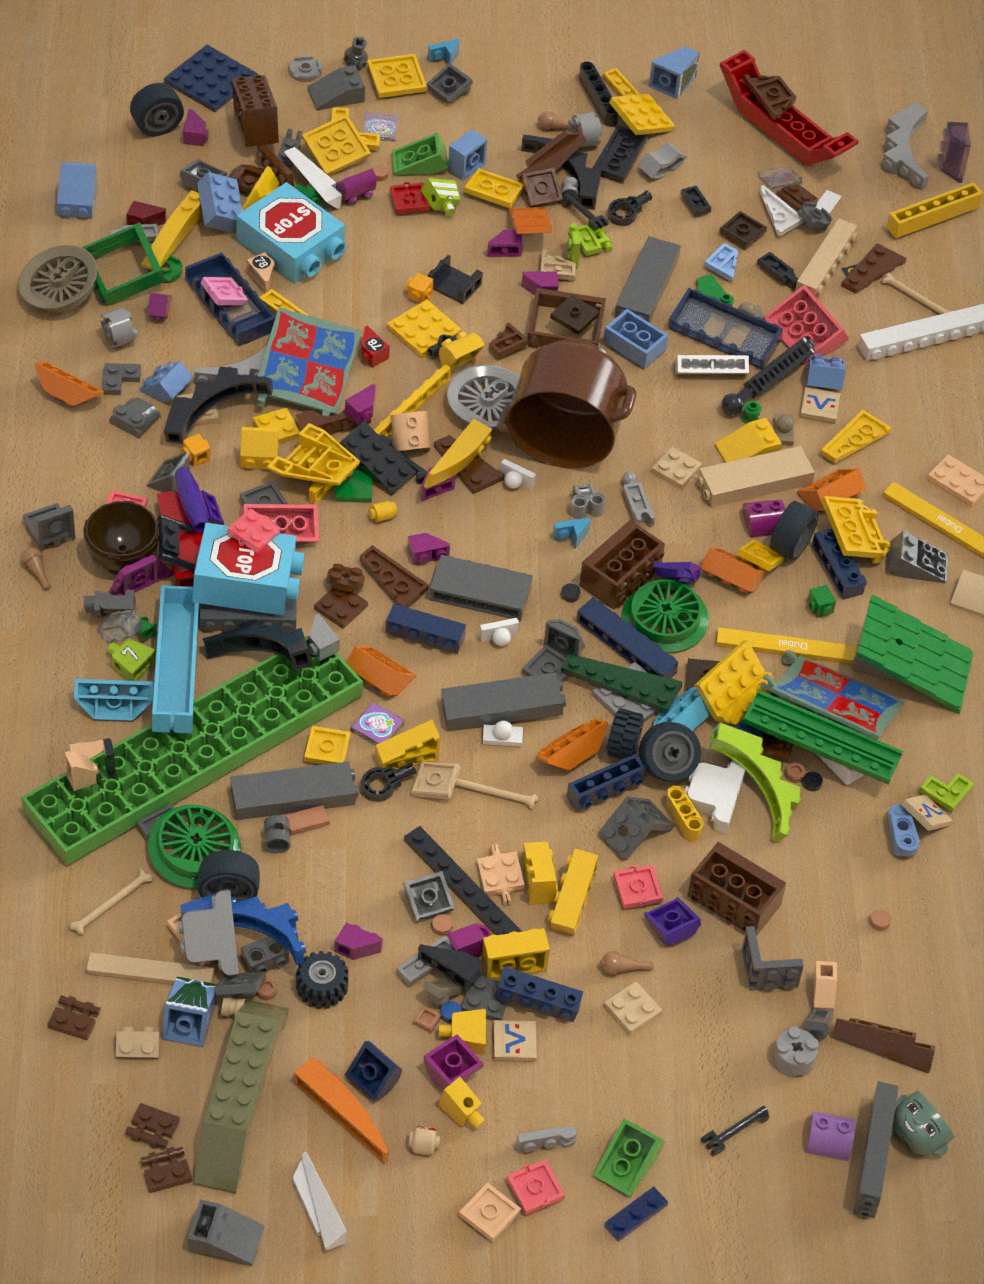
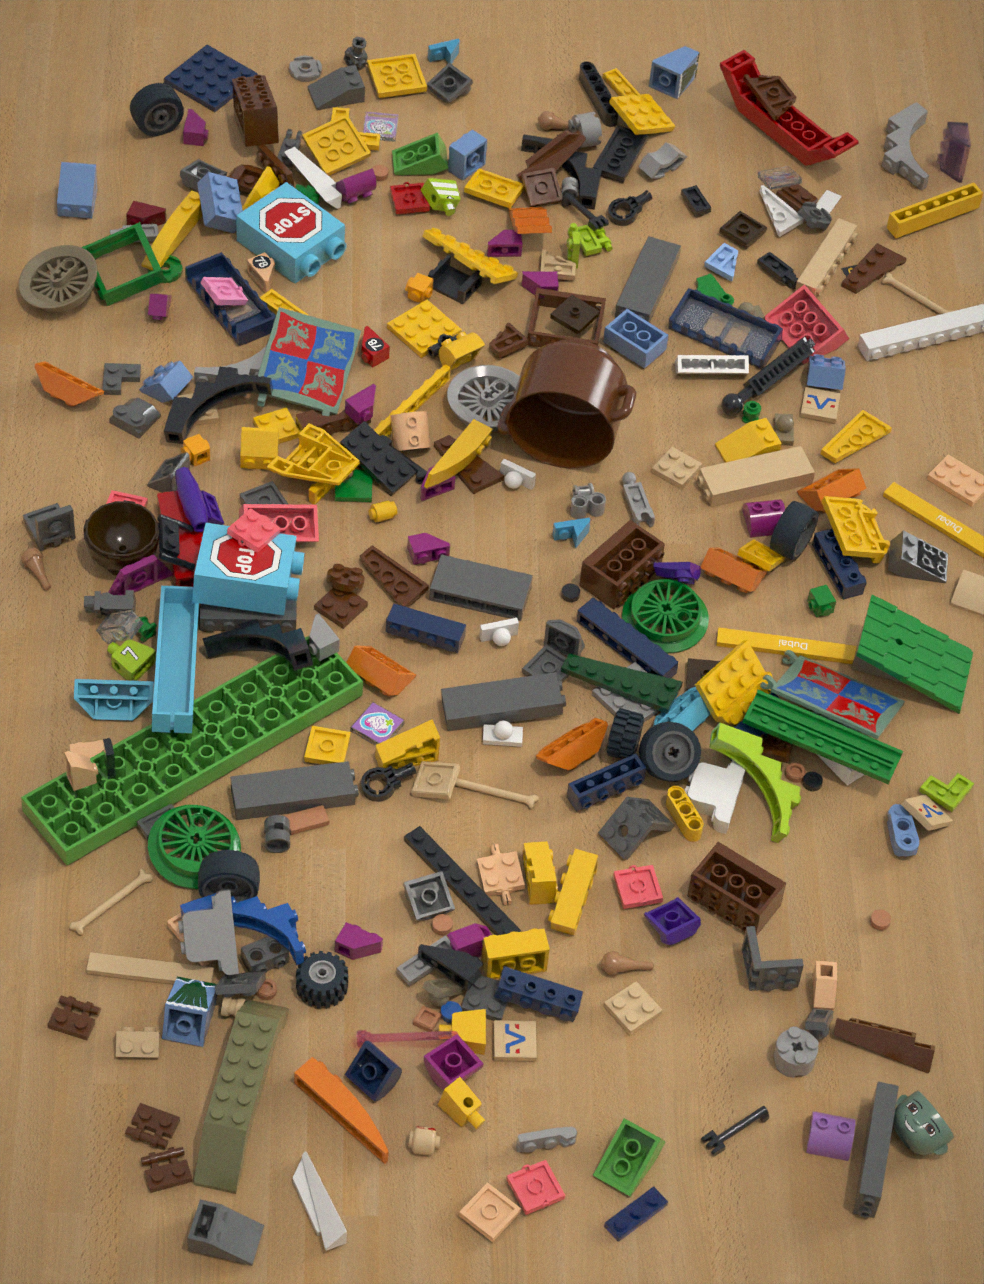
(118, 327): light grey brick -> none
(363, 1035): none -> clear pink piece
(472, 258): none -> yellow wing

